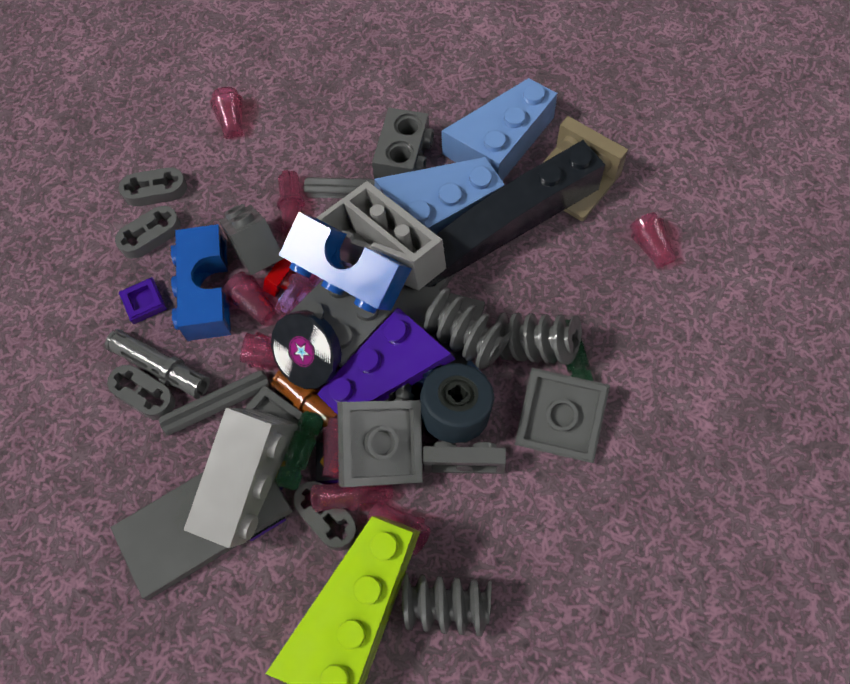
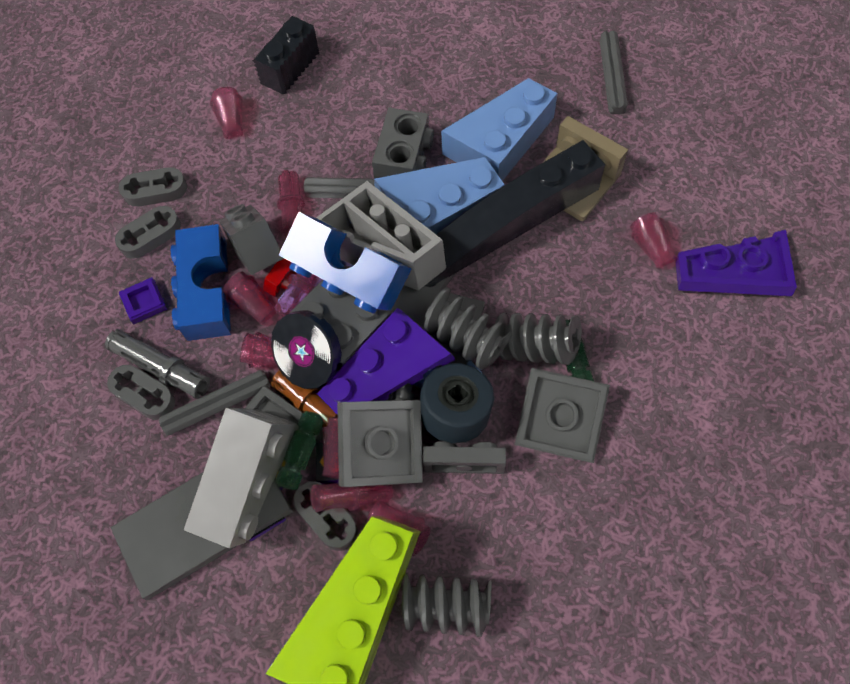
(287, 55): none -> black brick
(613, 73): none -> dark grey axle
(743, 268): none -> dark purple wing

